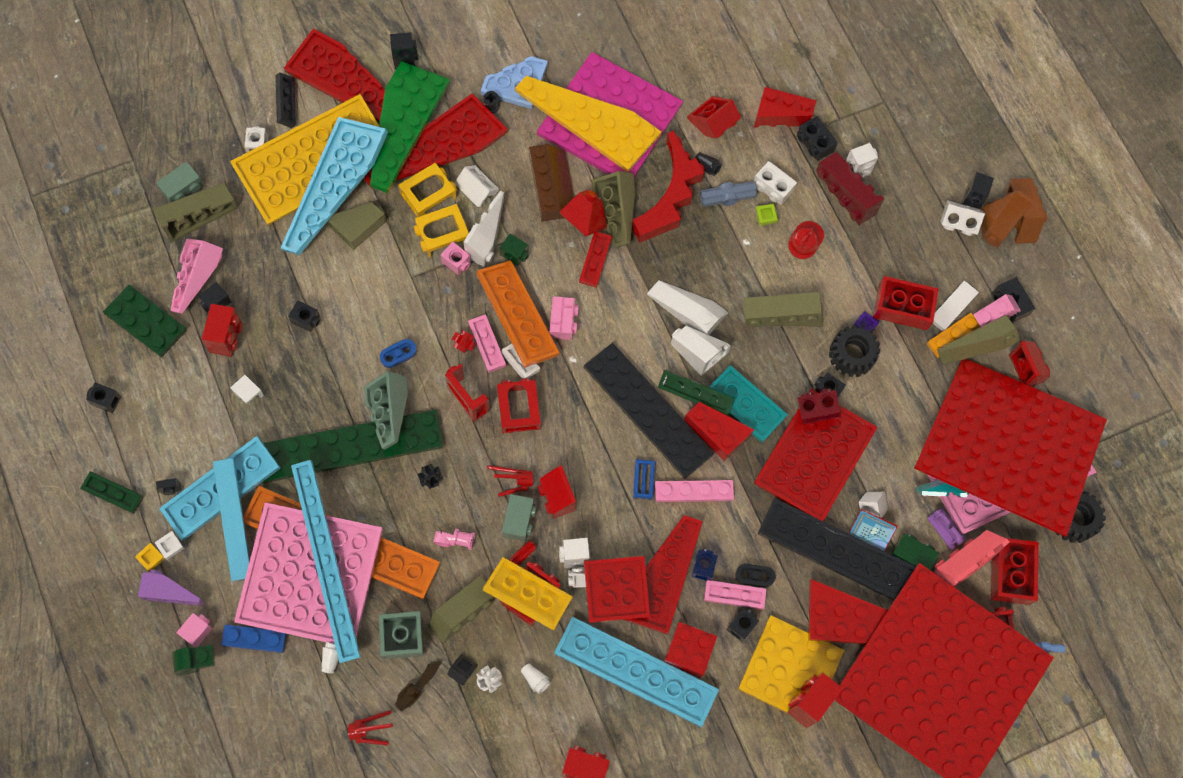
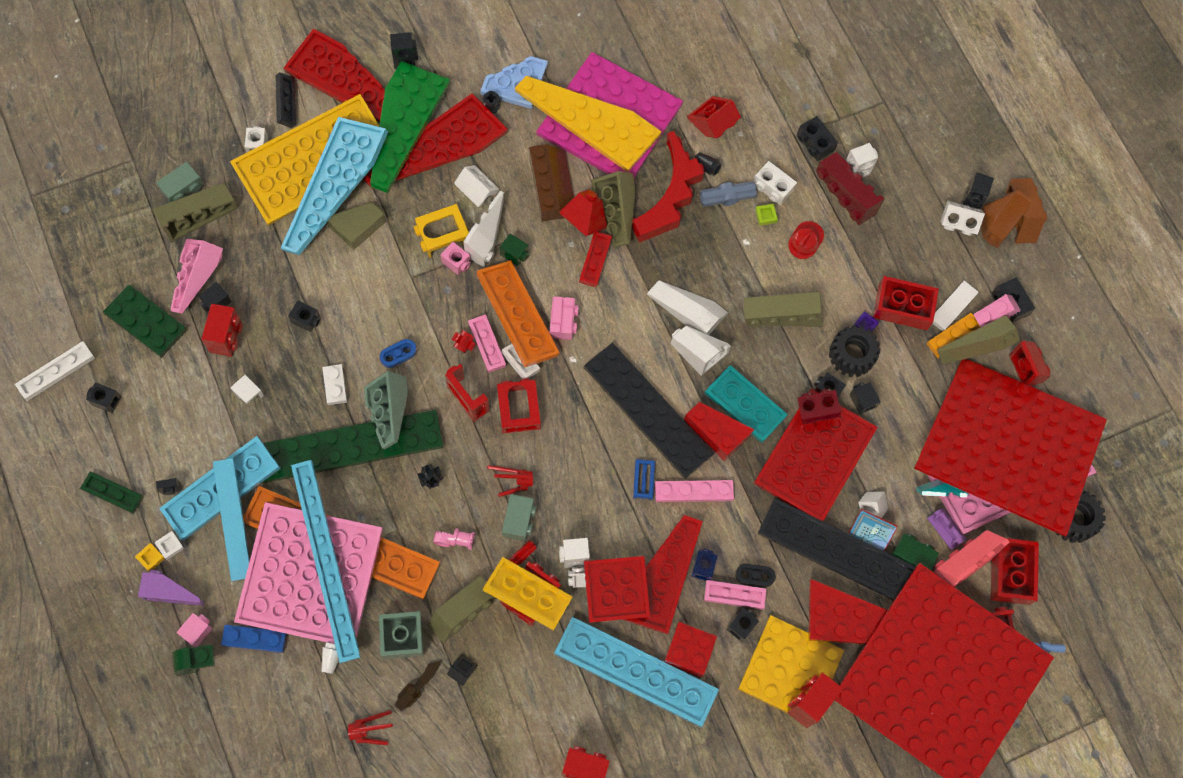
(54, 371): none -> white plate
(334, 384): none -> white plate
(419, 208): yellow panel -> none
(489, 679): white gear -> none
(535, 678): white cone -> none
(557, 493): red slope -> none
(696, 392): dark green plate -> none
(783, 109): red wedge -> none
(864, 397): none -> black brick

